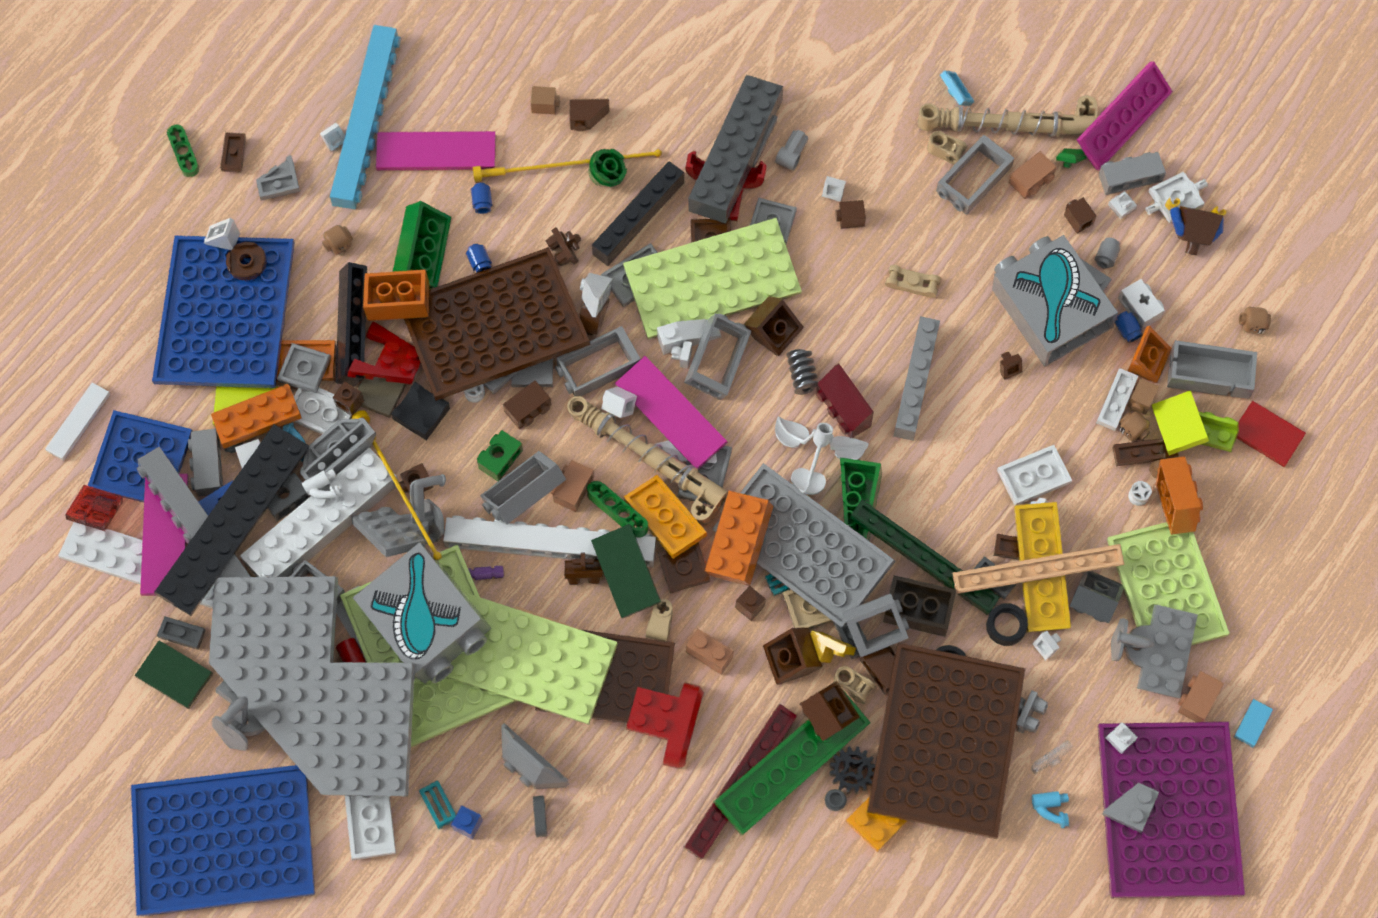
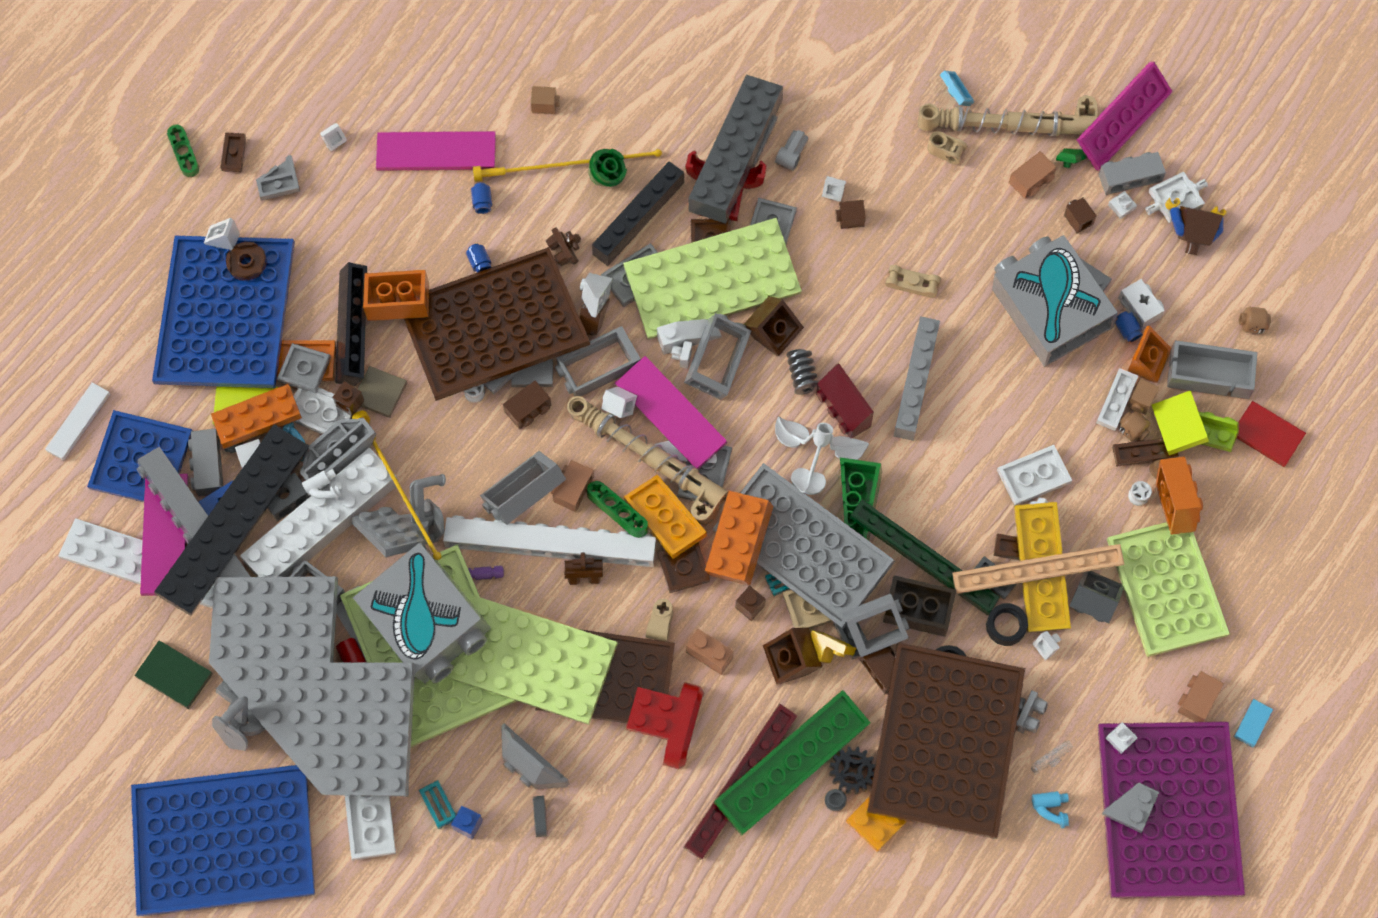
(94, 508): clear red plate -> none
(181, 633): dark grey plate -> none
(337, 239): medium nougat head -> none
(364, 117): medium azure brick -> none
(396, 362): red wing -> none
(416, 472): reddish brown brick -> none
(420, 411): black brick -> none
(423, 241): green slope -> none
(495, 466): green brick -> none
(587, 113): reddish brown slope -> none
(626, 571): dark green tile -> none
(829, 710): reddish brown slope -> none
(855, 684): tan piece -> none
(994, 153): light grey window -> none
(1010, 365): reddish brown tile -> none
(1107, 253): light grey brick -> none
(1162, 649): light grey plate -> none

